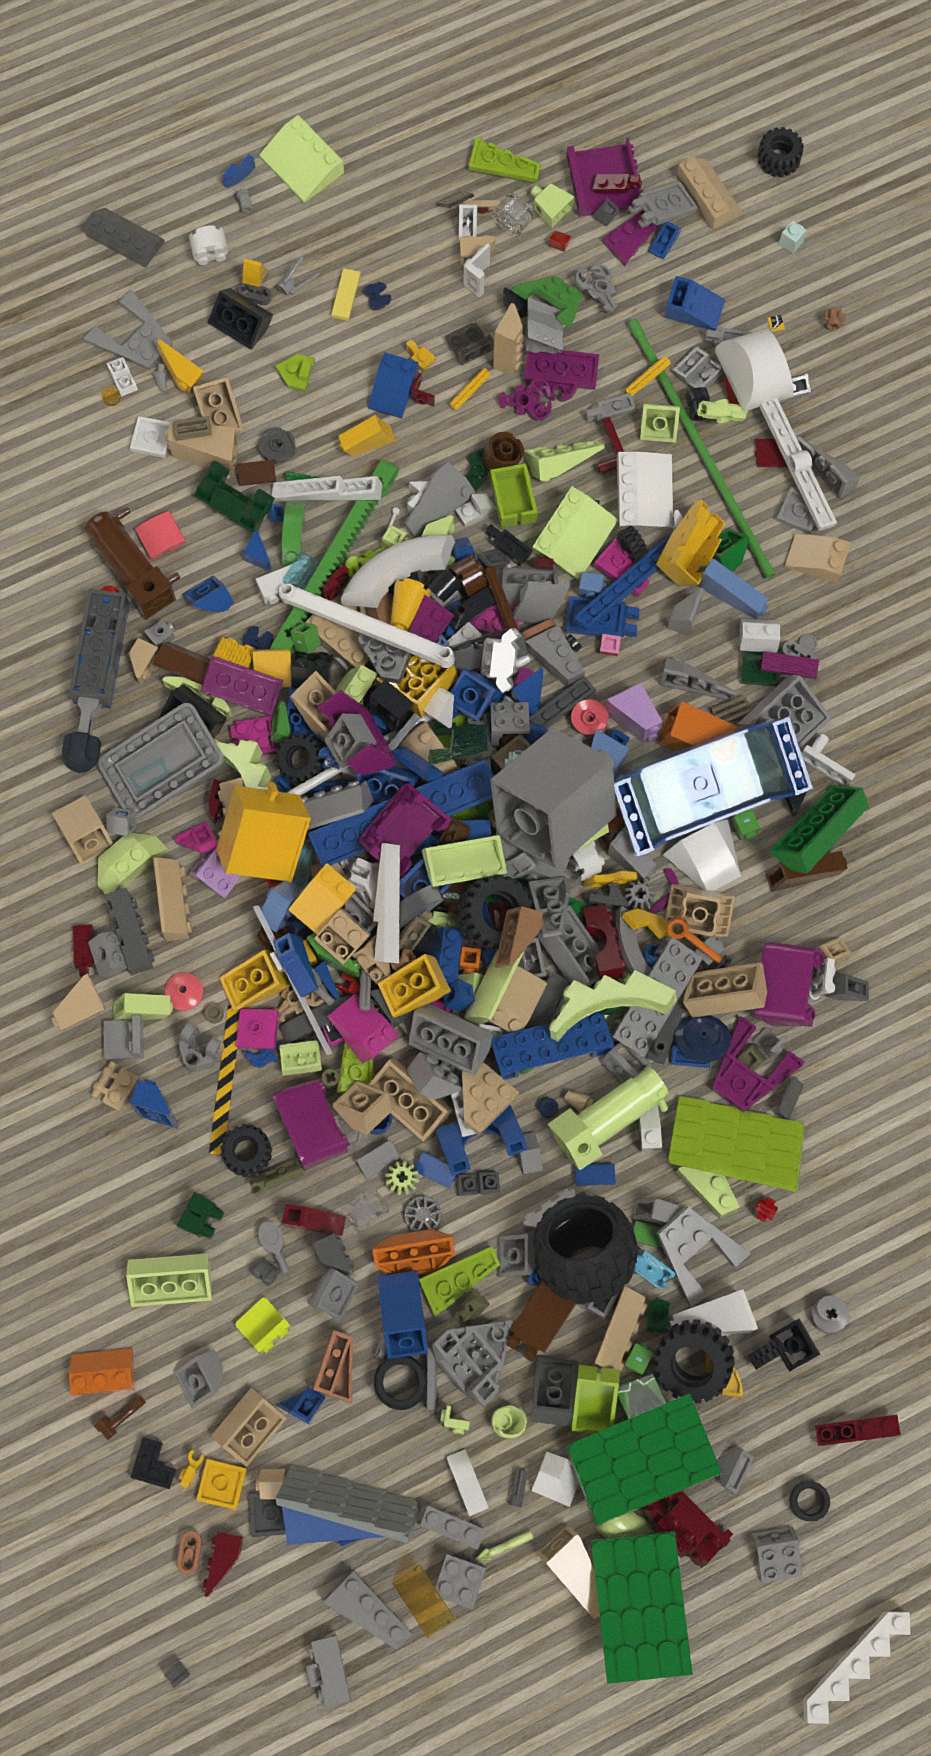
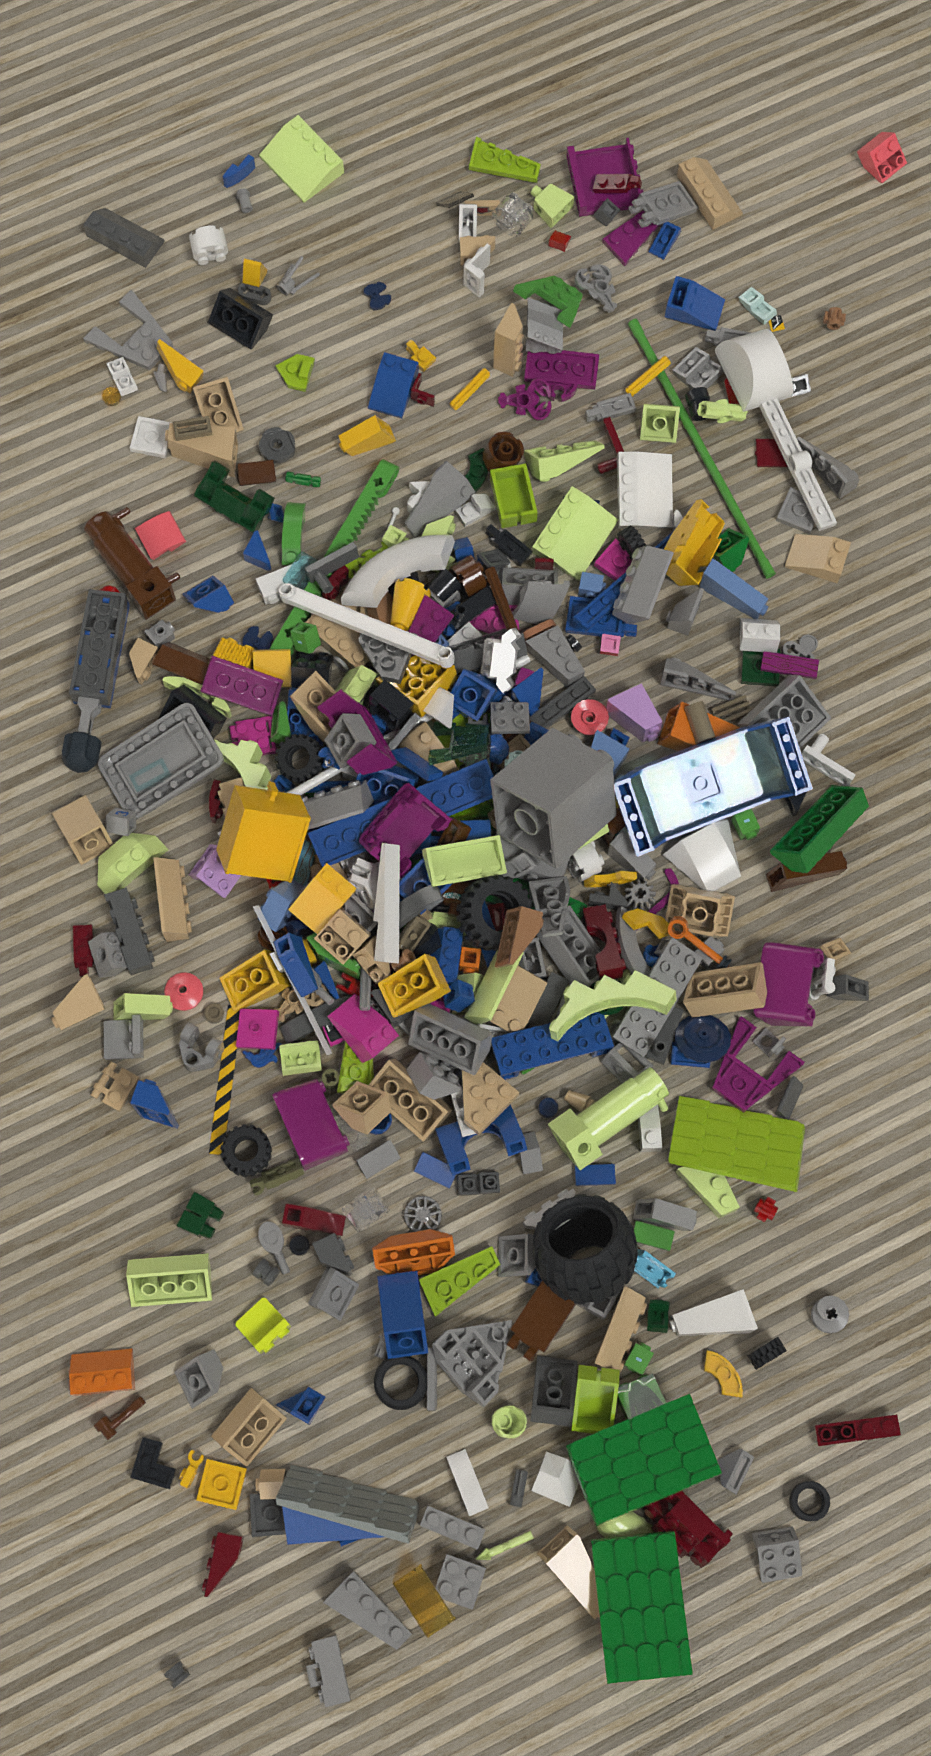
(189, 1552): nougat plate -> none
(197, 838): dark pink wing -> none
(299, 1245): none -> black tile
(328, 489): white slope -> none
(330, 563): none -> dark grey piece
(335, 1369): nougat wedge -> none
(346, 294): light yellow tile -> none
(408, 1174): yellowish green gear -> none
(457, 1426): yellowish green bracket -> none
(469, 343): clear smoke bracket -> none
(471, 1308): olive hips -> none
(499, 749): none -> blue hair
(520, 303): black slope -> none
(642, 584): none -> light grey slope
(684, 1237): light grey wing -> none
(699, 722): none -> dark tan brick
(699, 1336): black tyre -> none
(752, 1057): olive slope -> none
(755, 304): none -> light aqua slope
(782, 140): black tyre -> none
(792, 237): light aqua brick -> none
(797, 1343): black slope -> none
(854, 1665): white brick -> none
(882, 156): none -> coral slope

